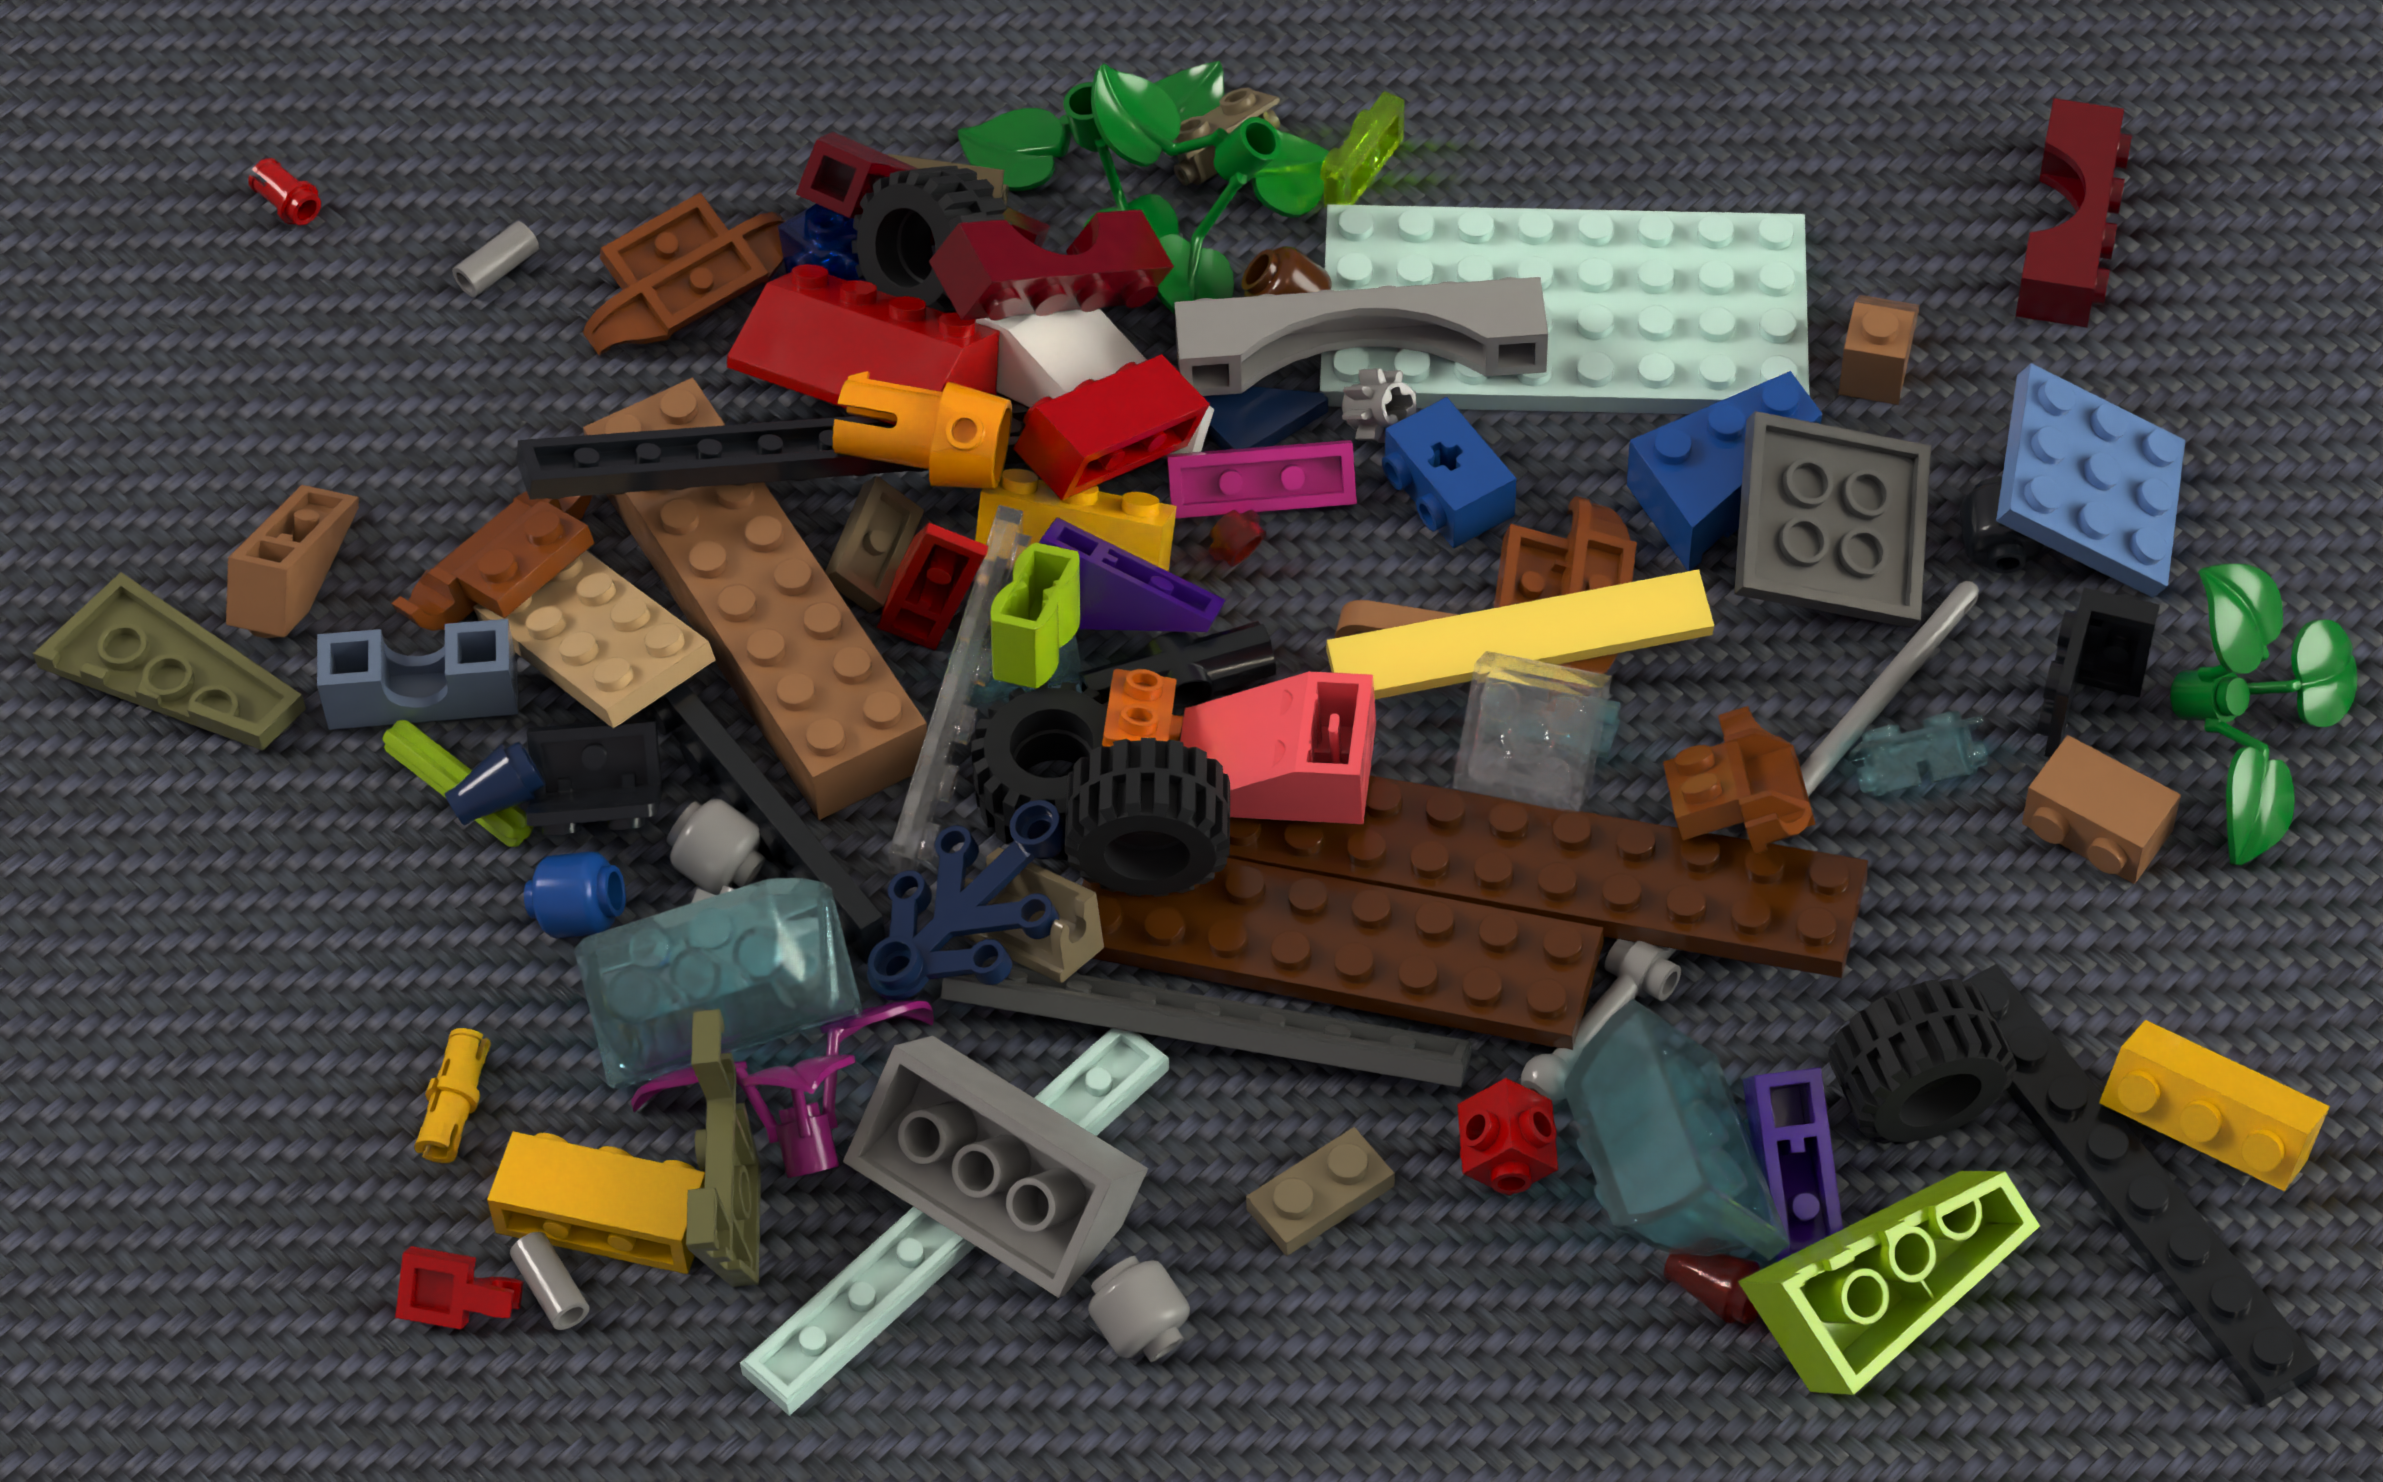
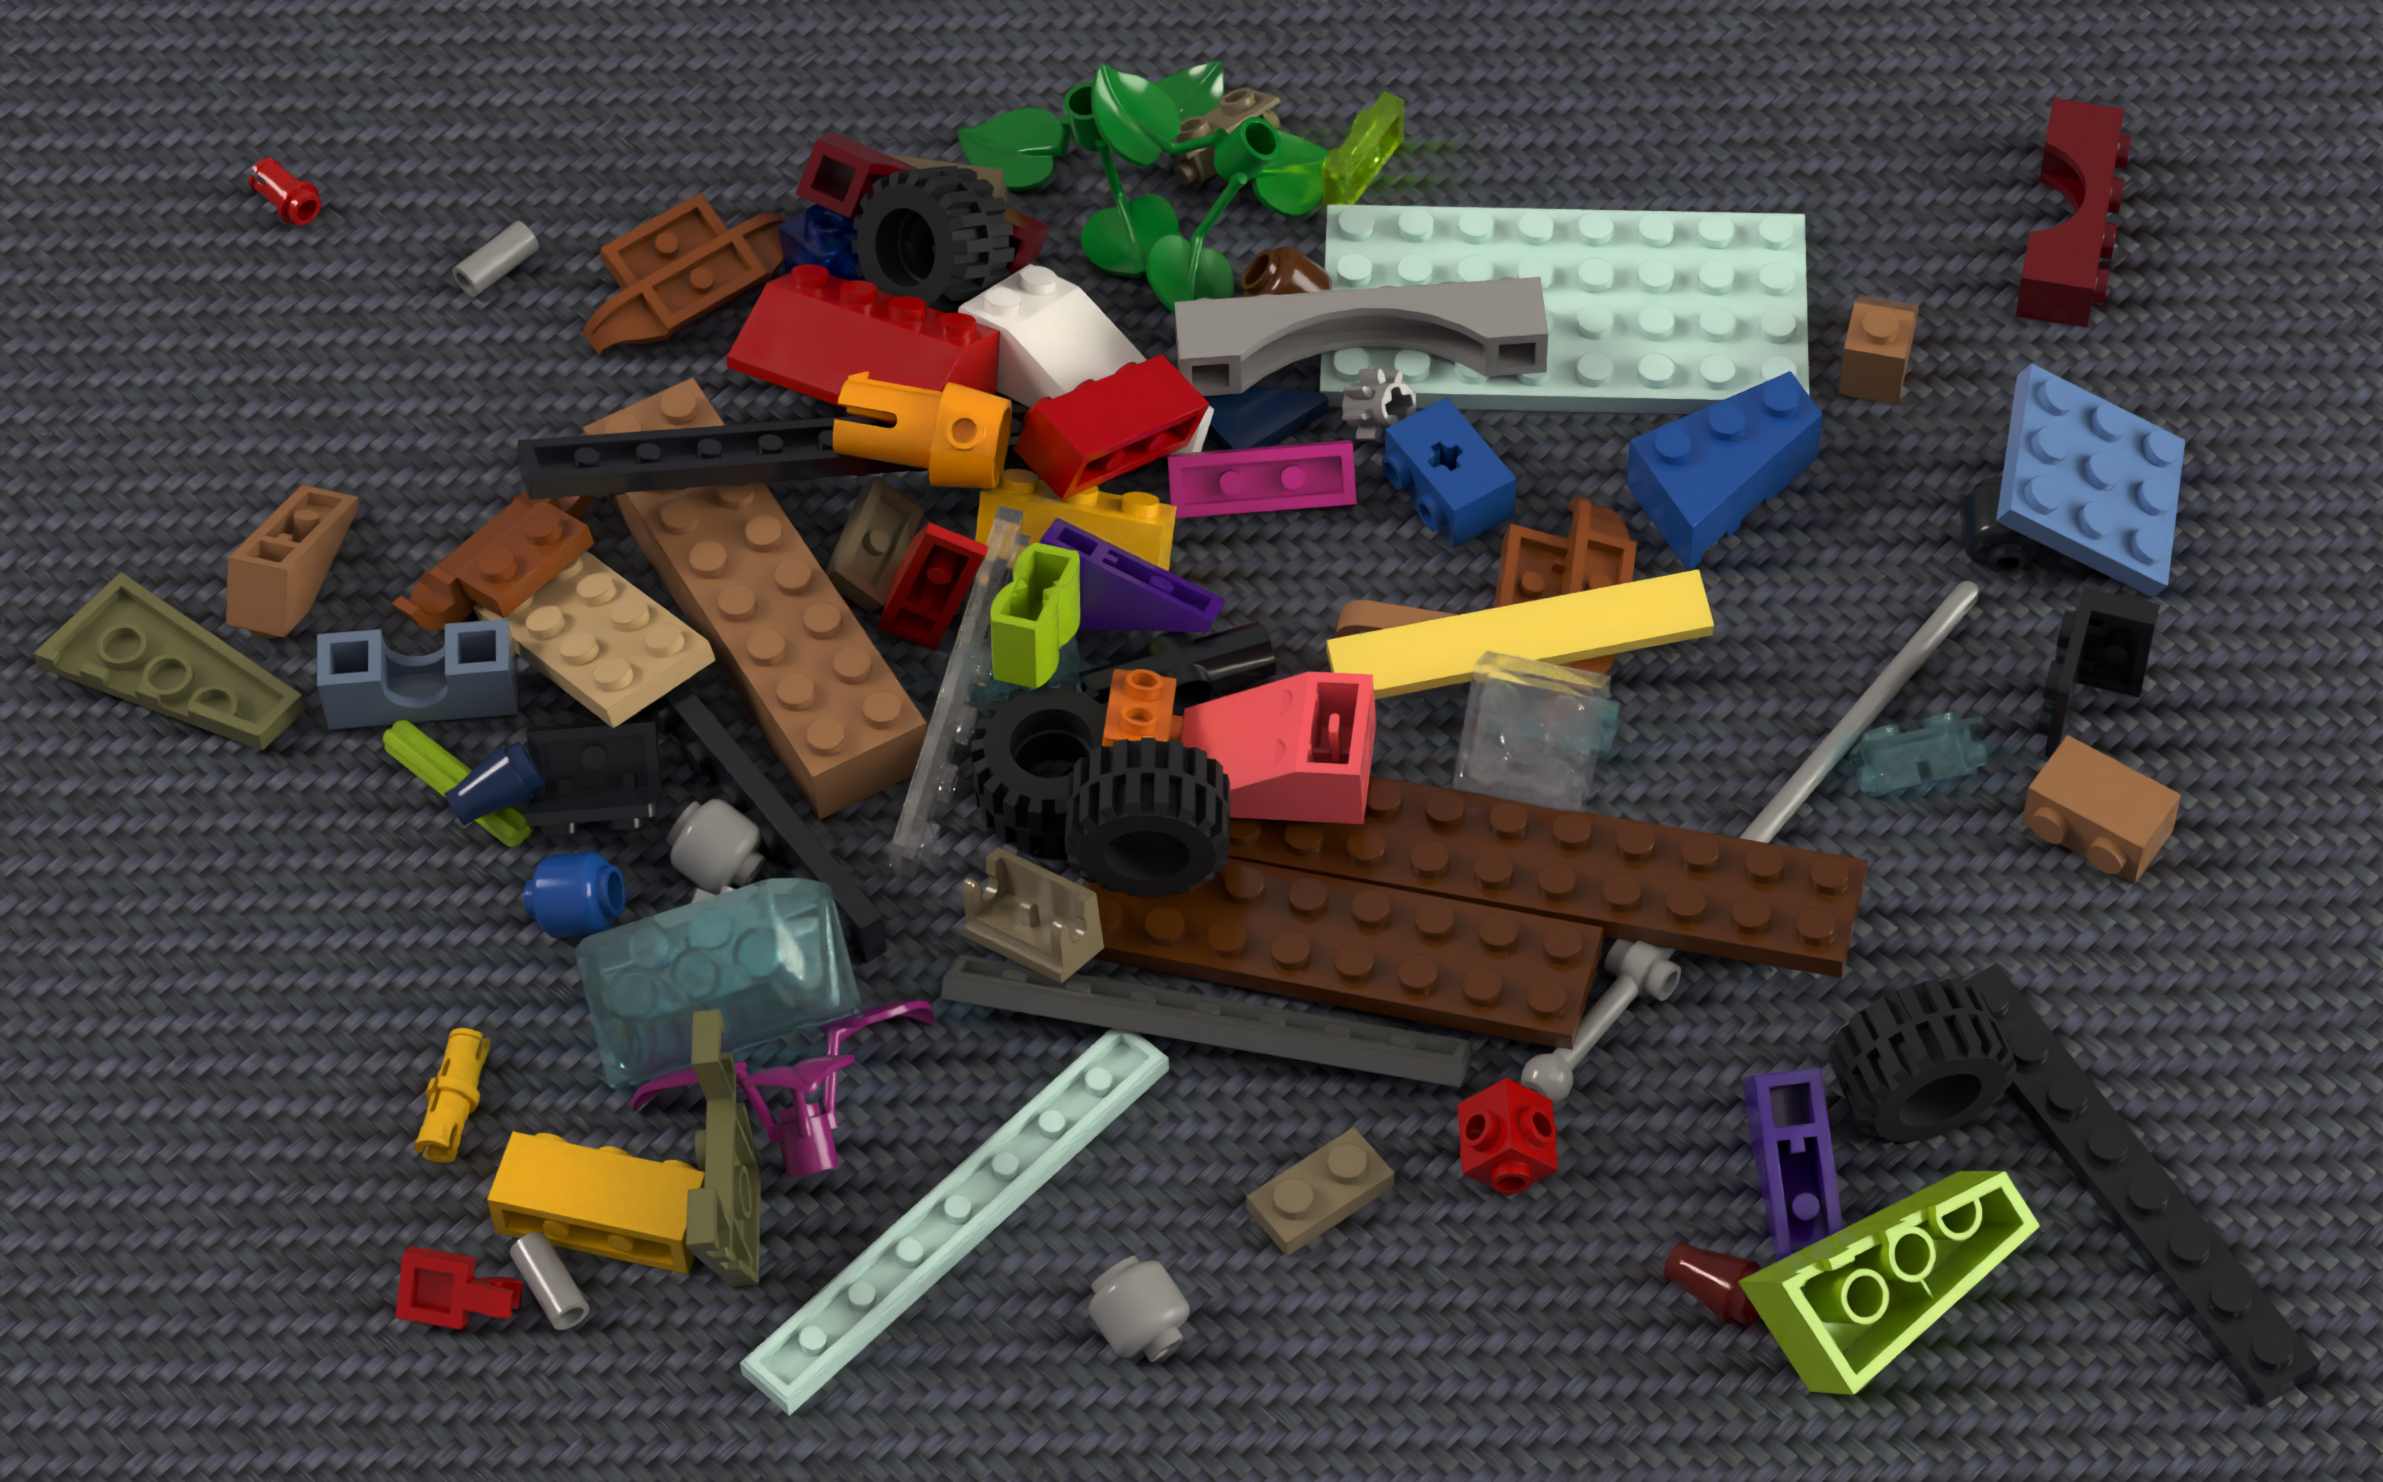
(965, 910): dark blue plant -> none
(993, 1163): light grey slope -> none
(1002, 274): dark red arch -> none
(1236, 536): clear red plate -> none
(1669, 1141): clear light blue windscreen -> none
(1743, 780): dark orange plate -> none
(1832, 519): dark grey plate -> none
(2214, 1105): yellow brick -> none
(2243, 620): green plant -> none

